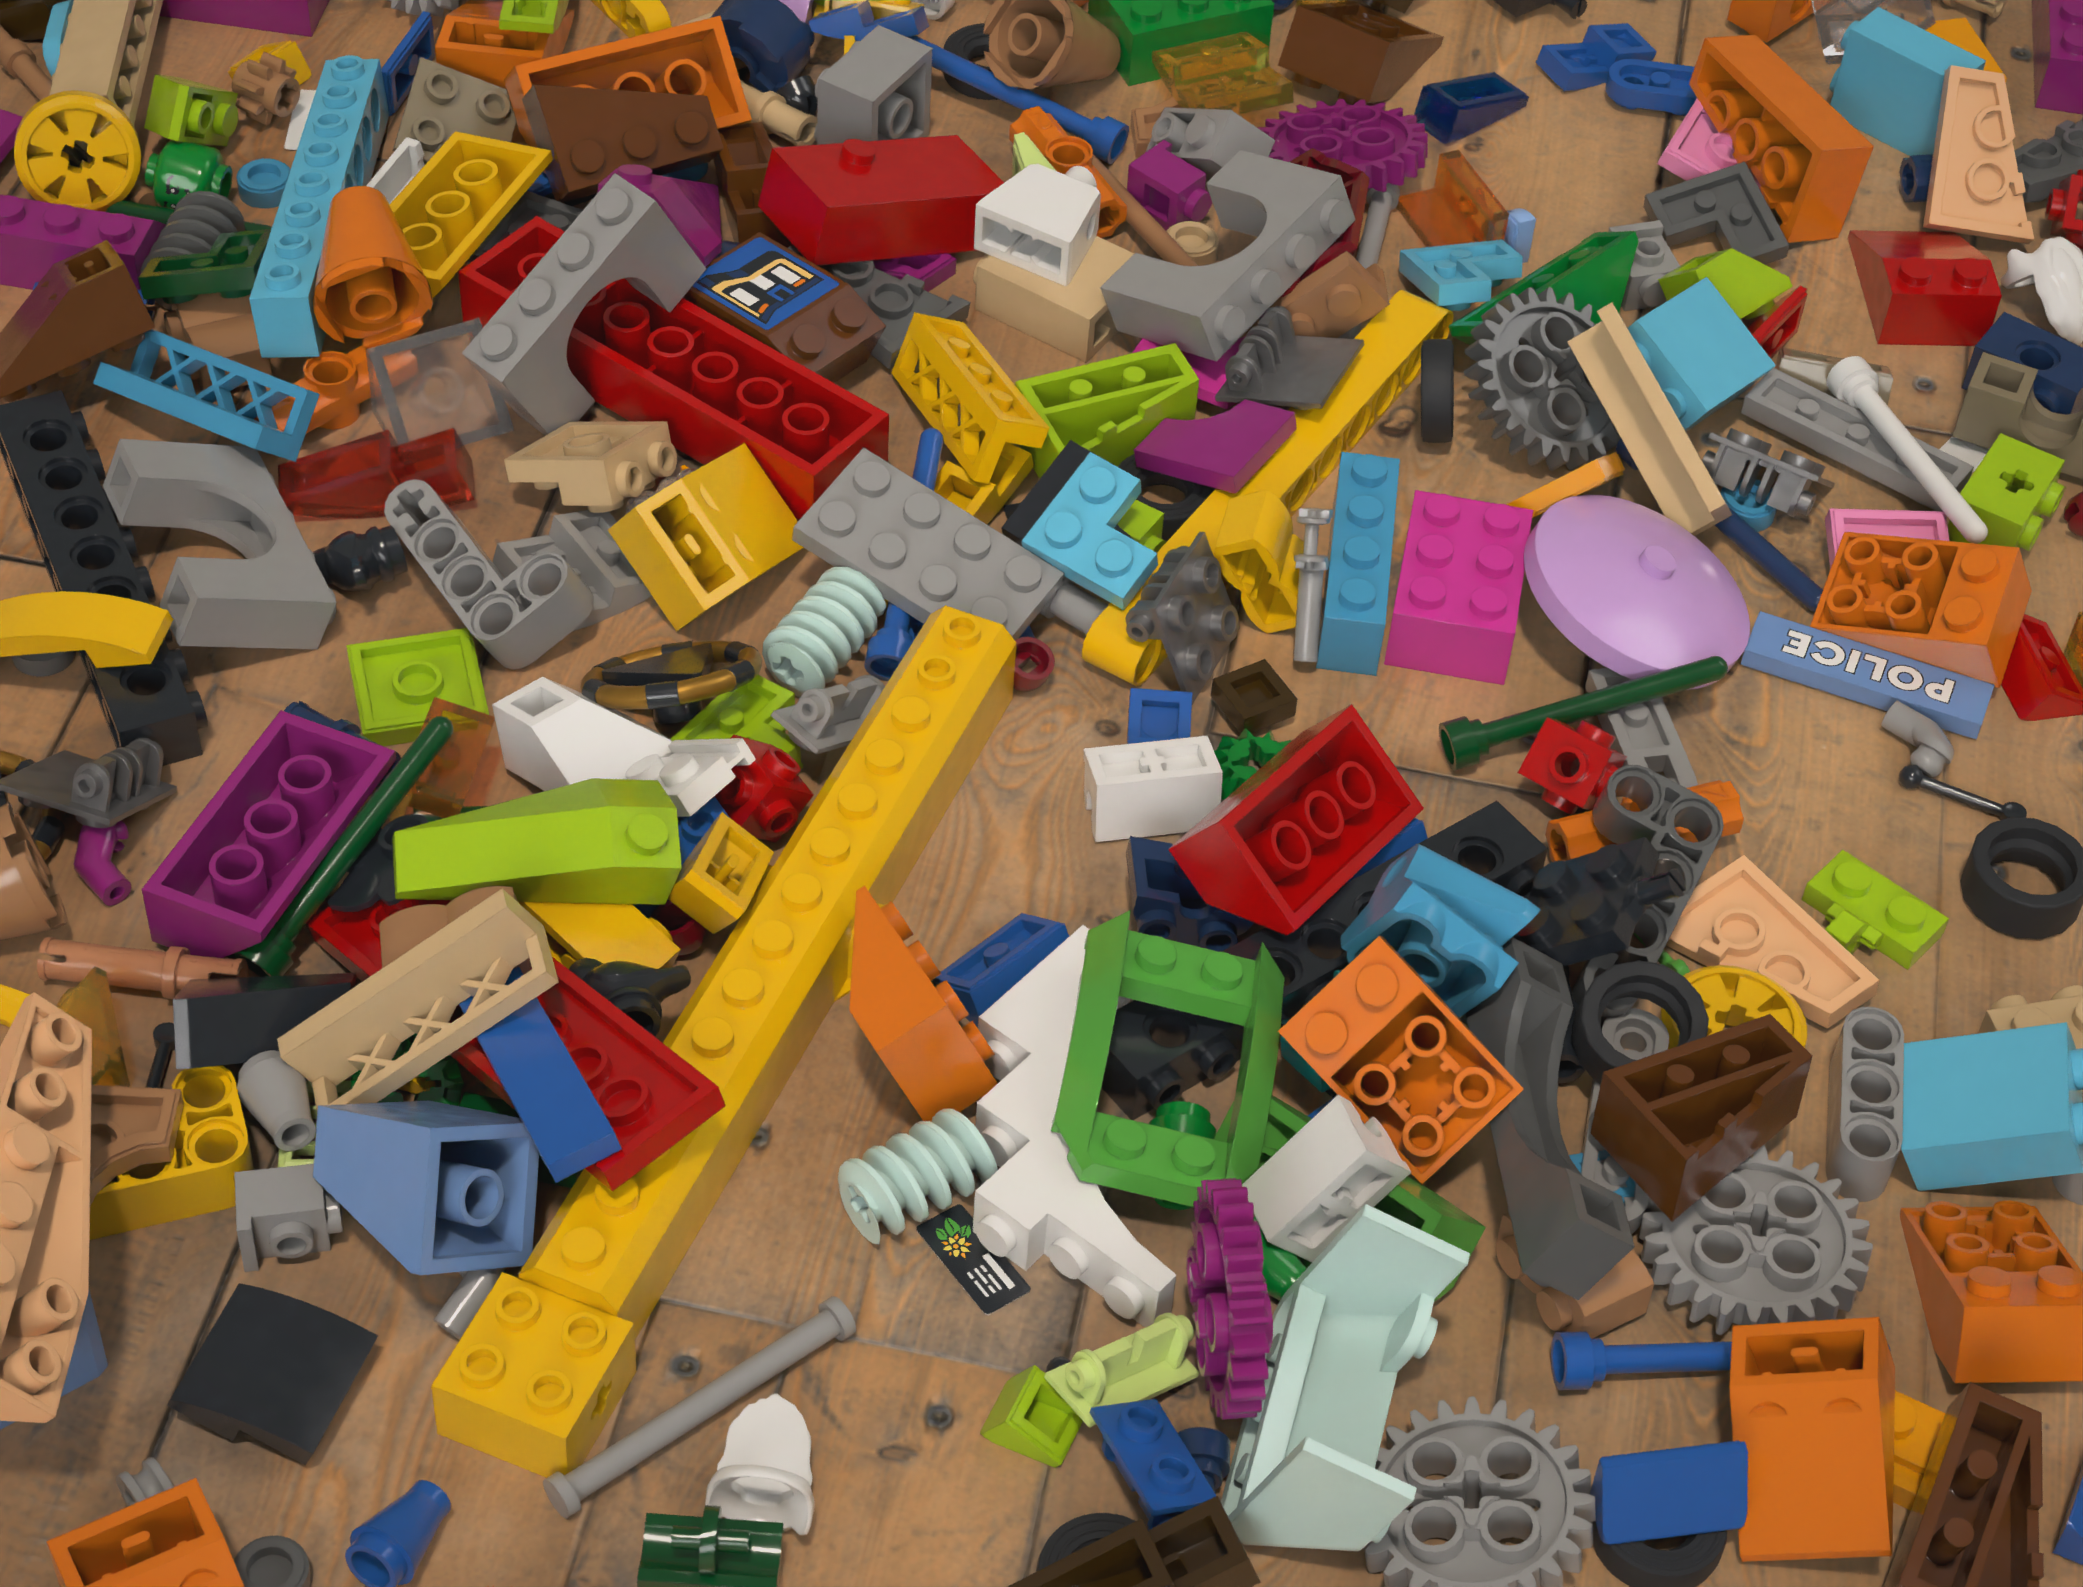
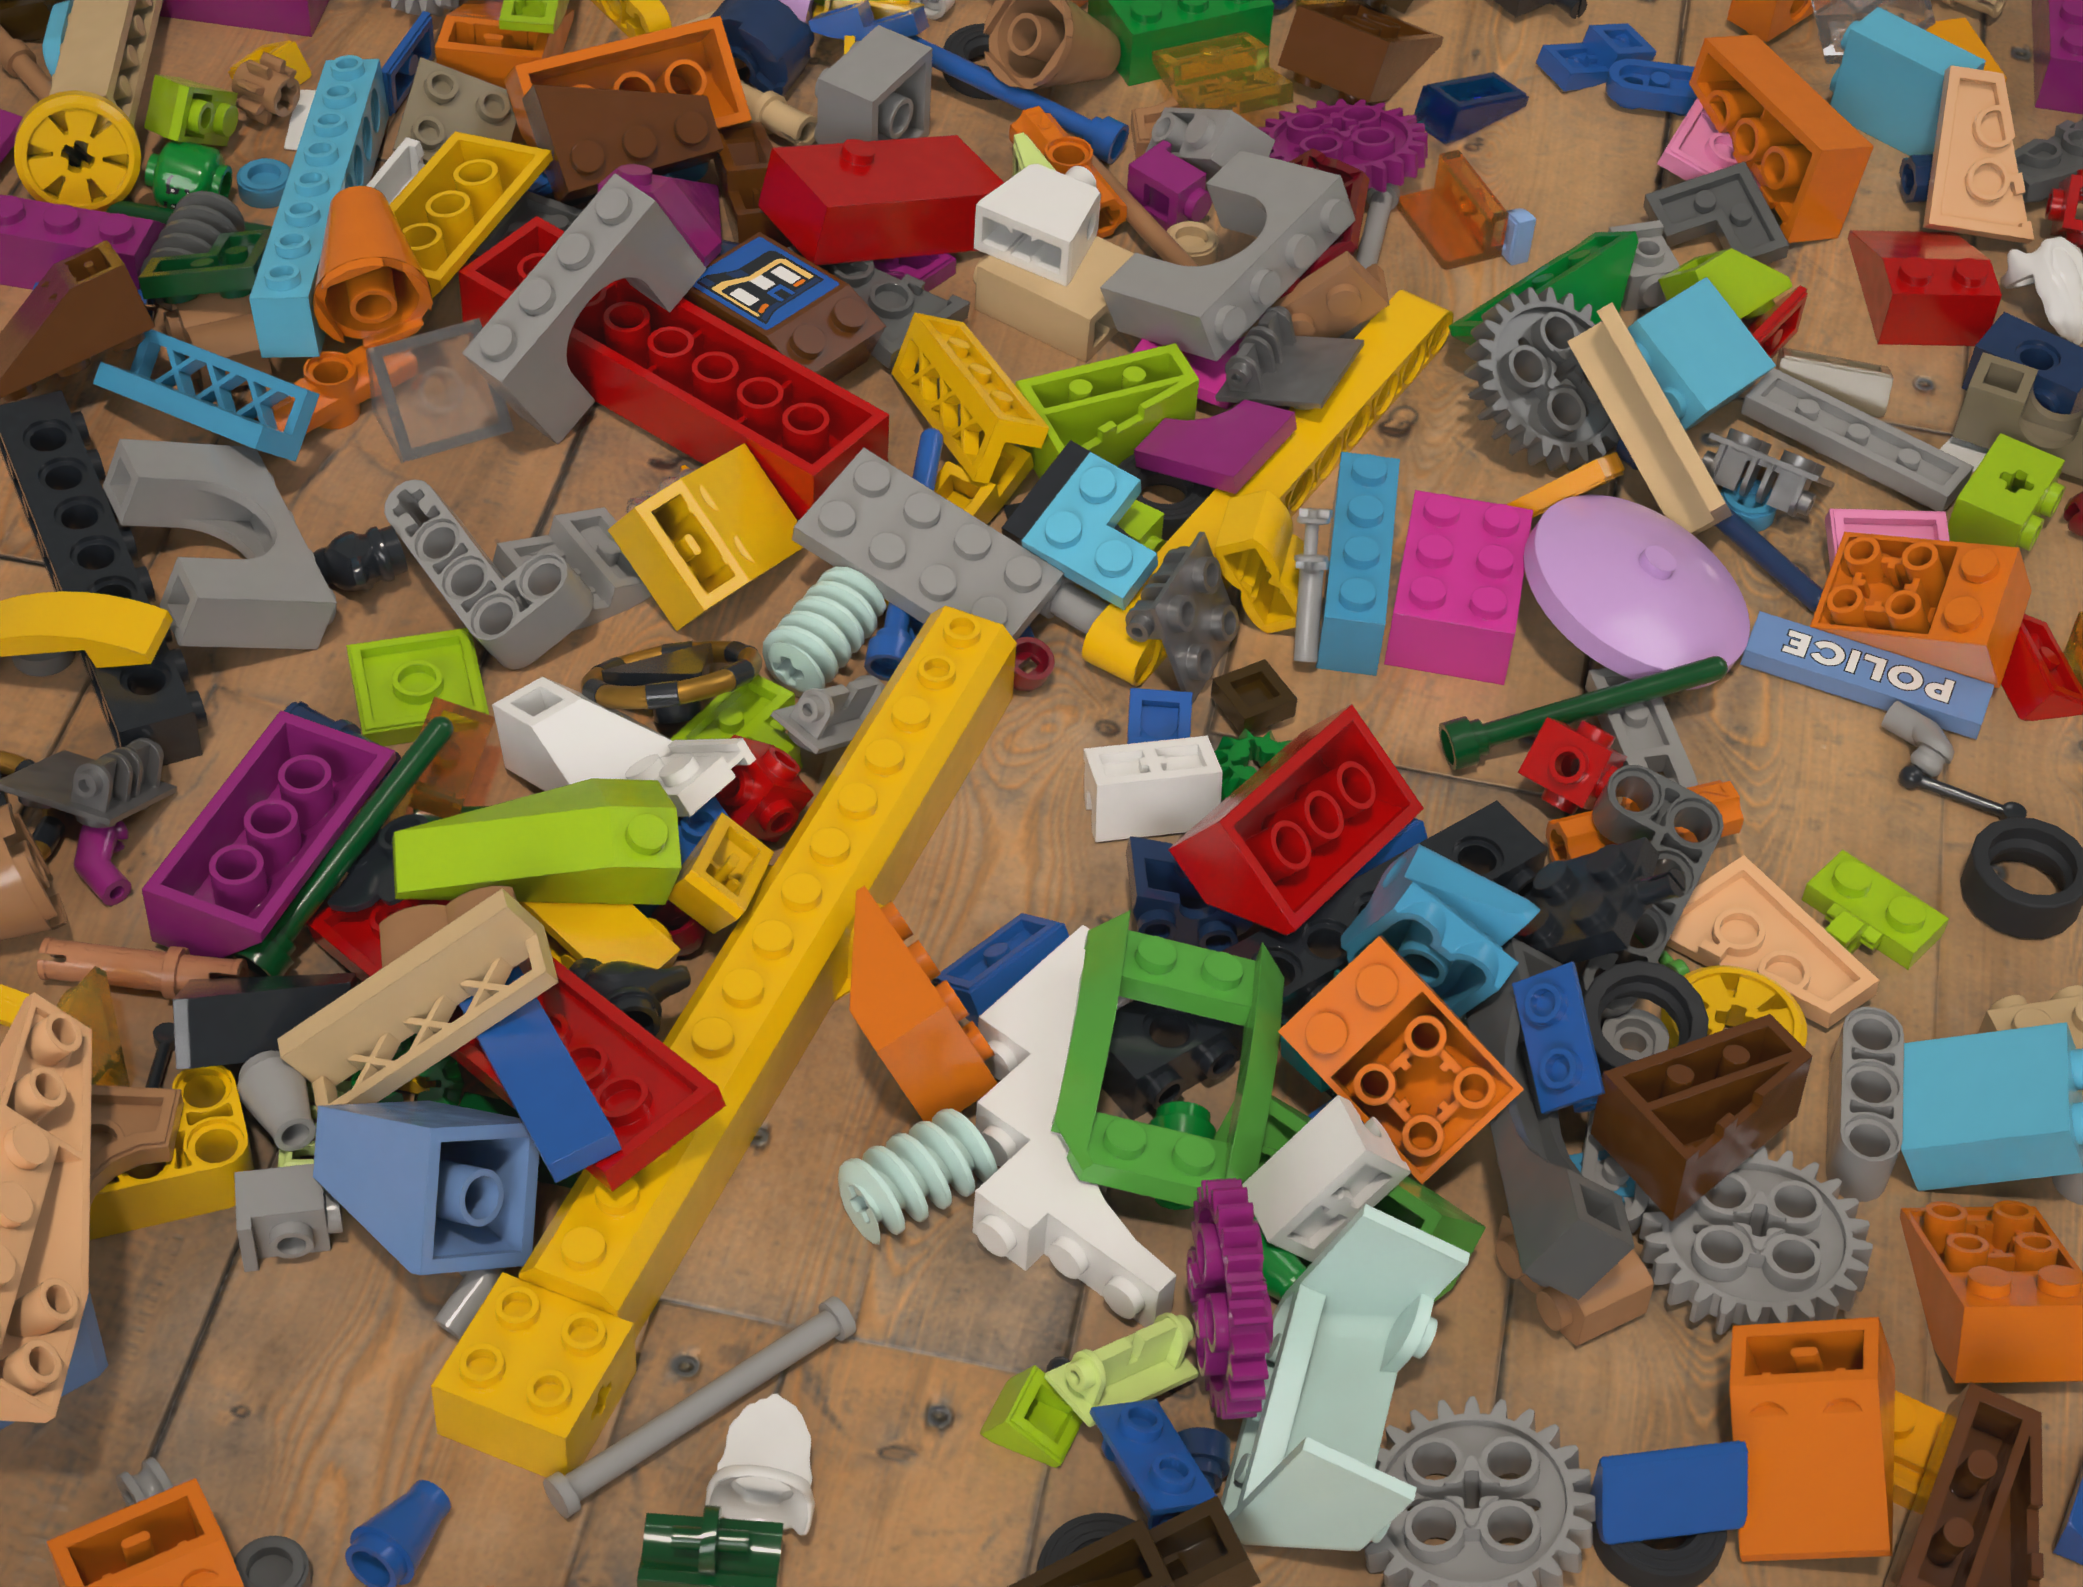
(273, 1371): black slope -> none
(361, 474): clear red slope -> none
(597, 462): tan plate -> none
(801, 94): black hinge -> none
(984, 1276): black sticker -> none
(1437, 390): black tyre -> none
(1460, 272): medium azure plate -> none
(1559, 1040): none -> blue hinge
(1584, 1360): blue piece -> none
(1857, 385): white piece -> none

